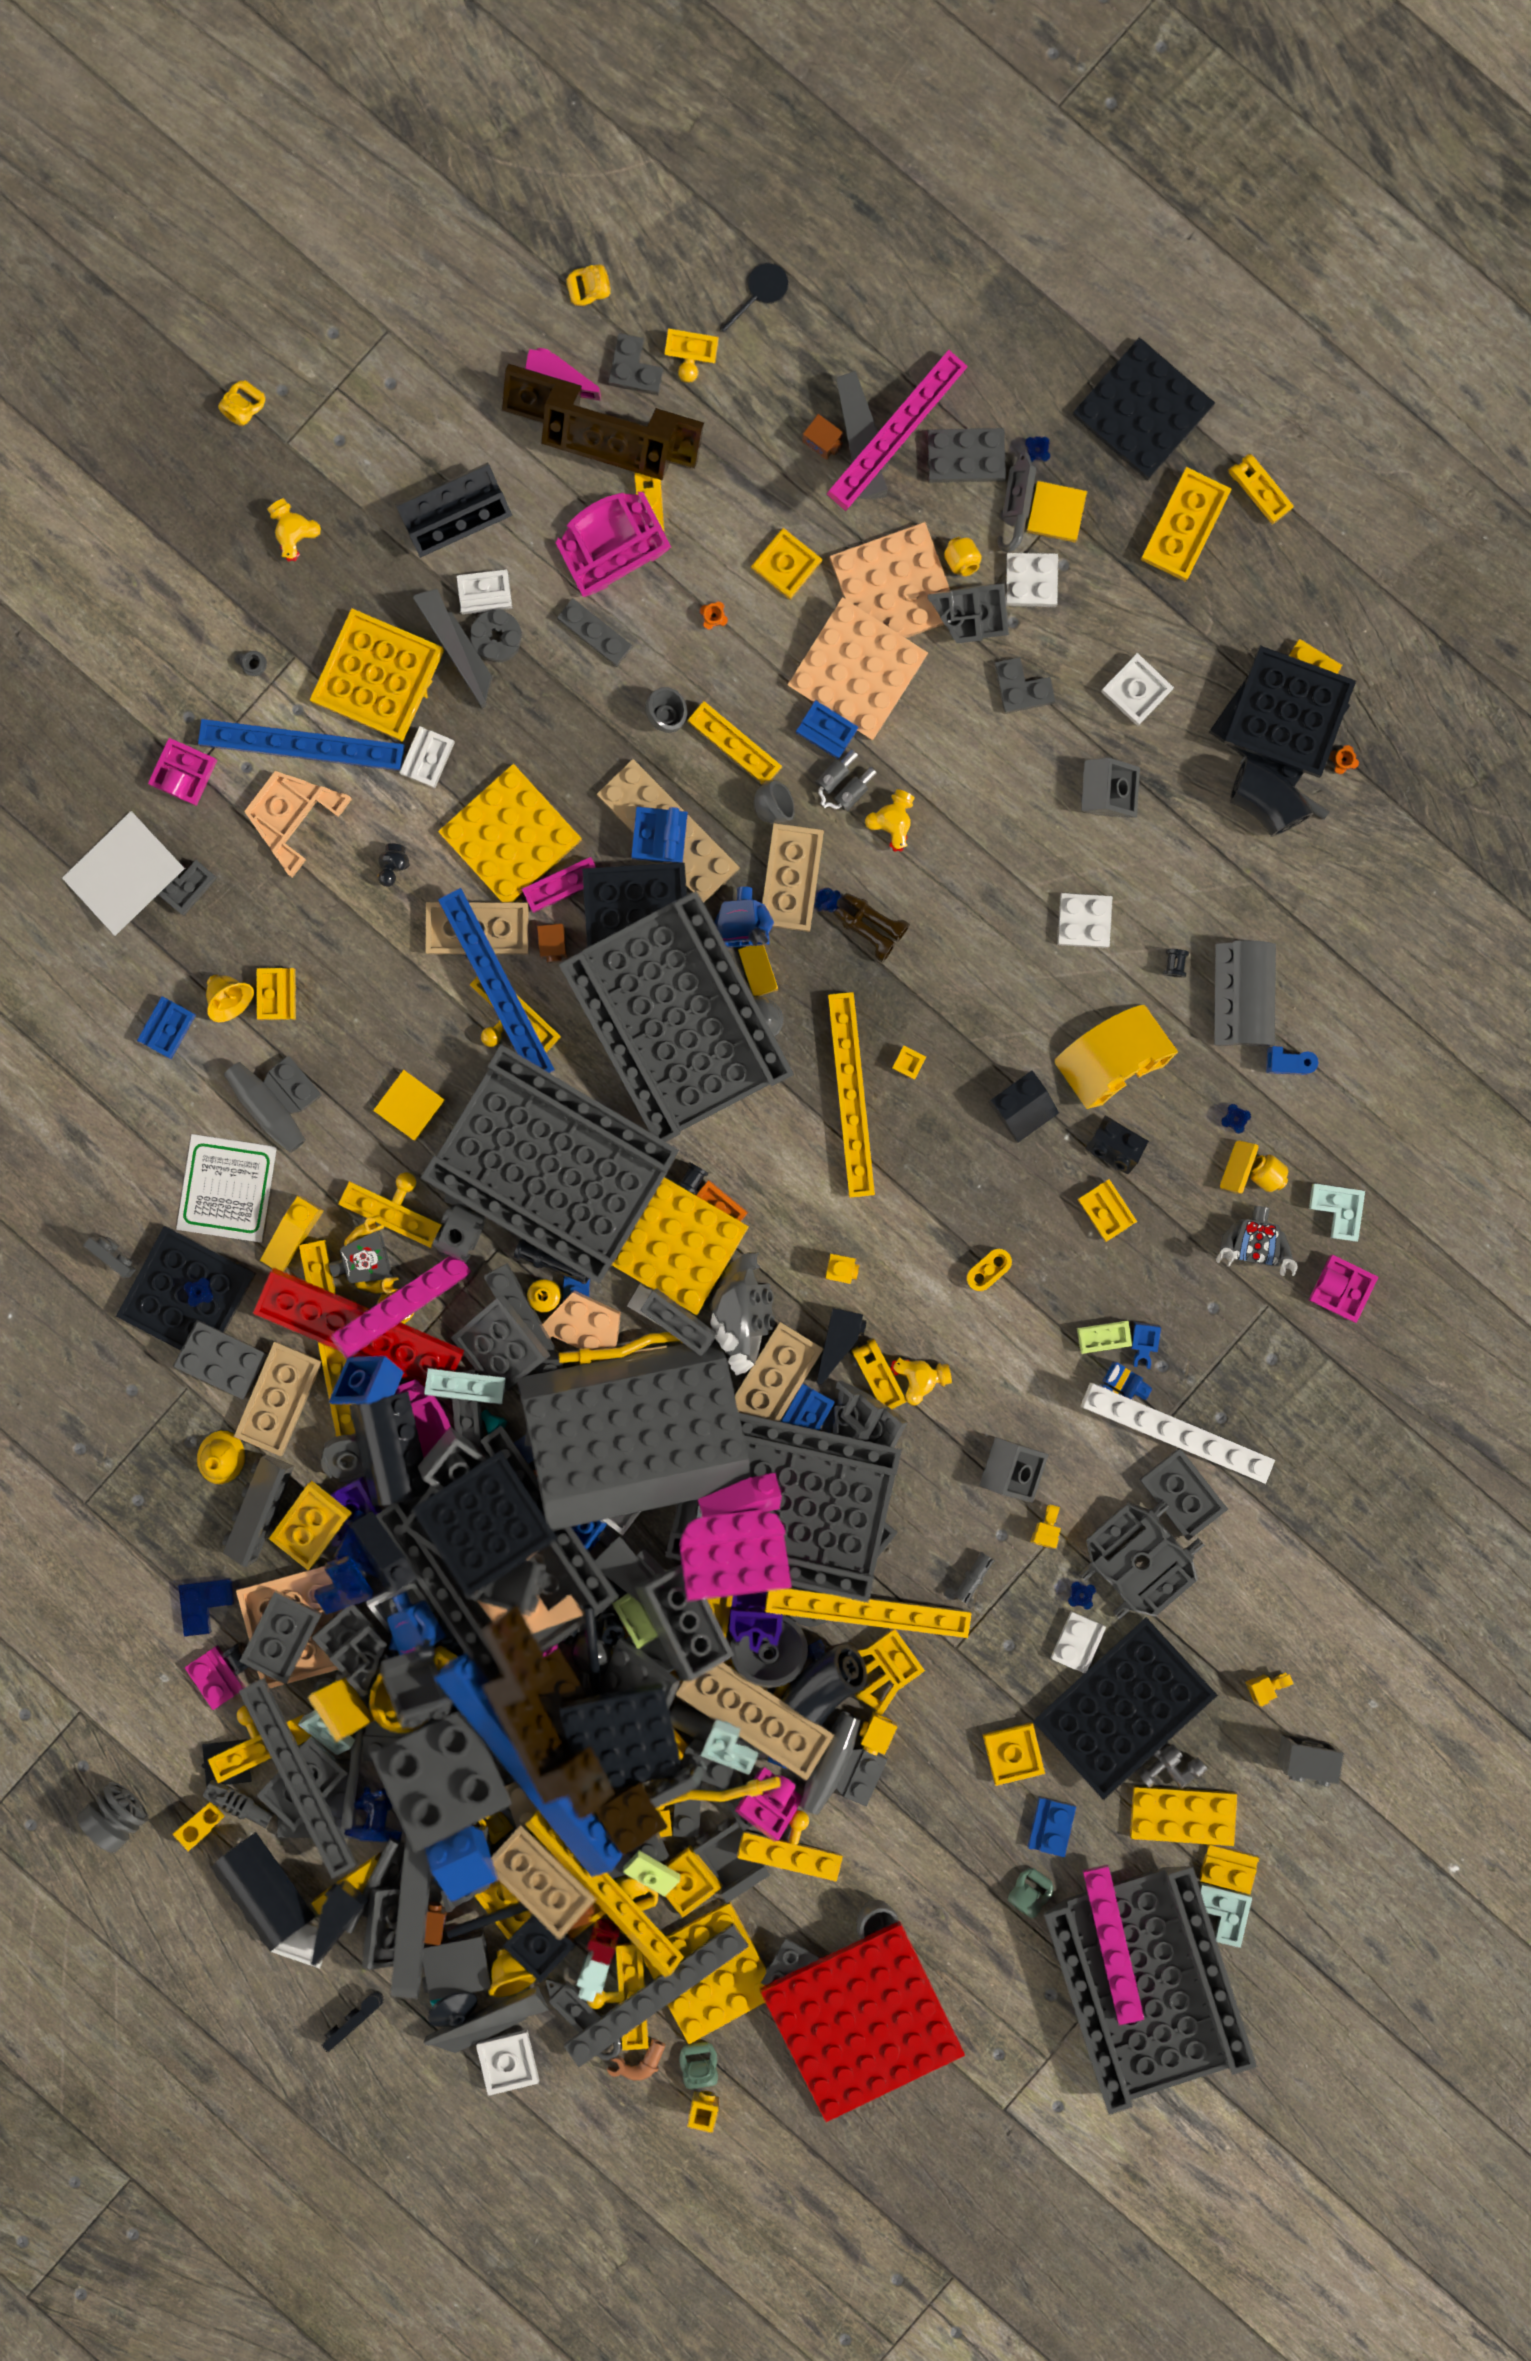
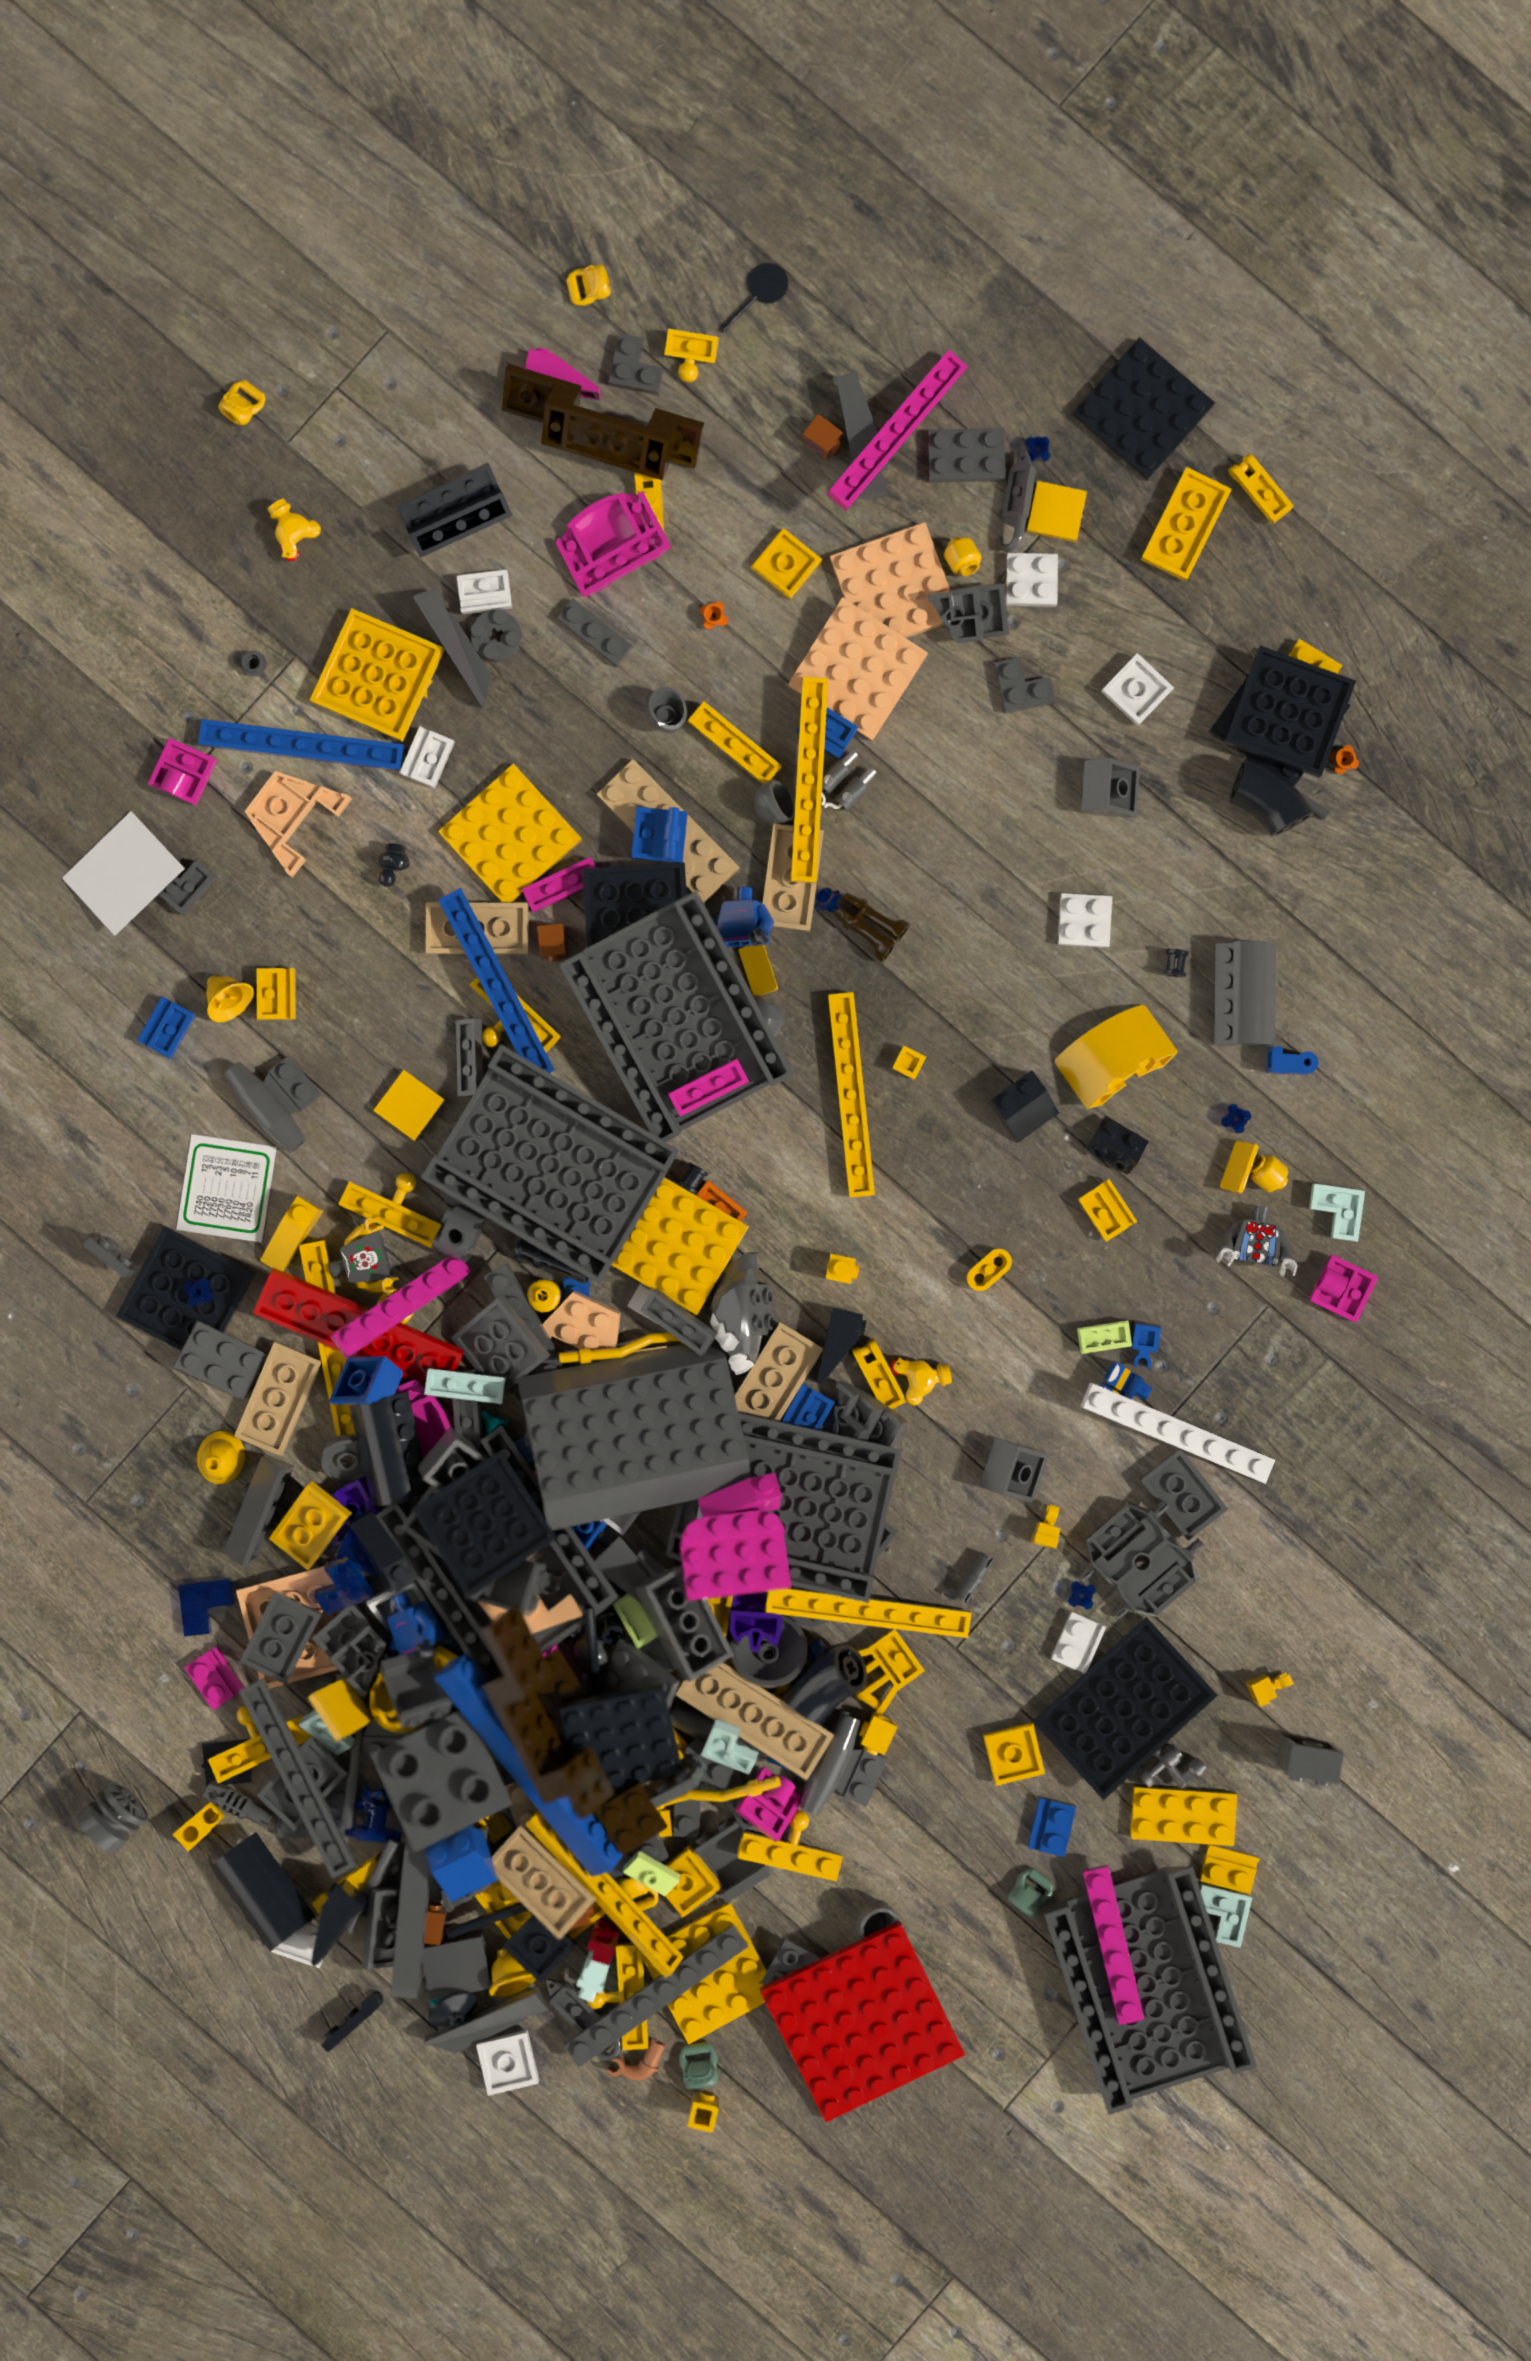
(233, 1656): black bush -> none
(469, 1056): none -> dark grey plate
(708, 1087): none -> dark pink plate
(809, 780): none -> yellow plate
(893, 819): yellow animal -> none

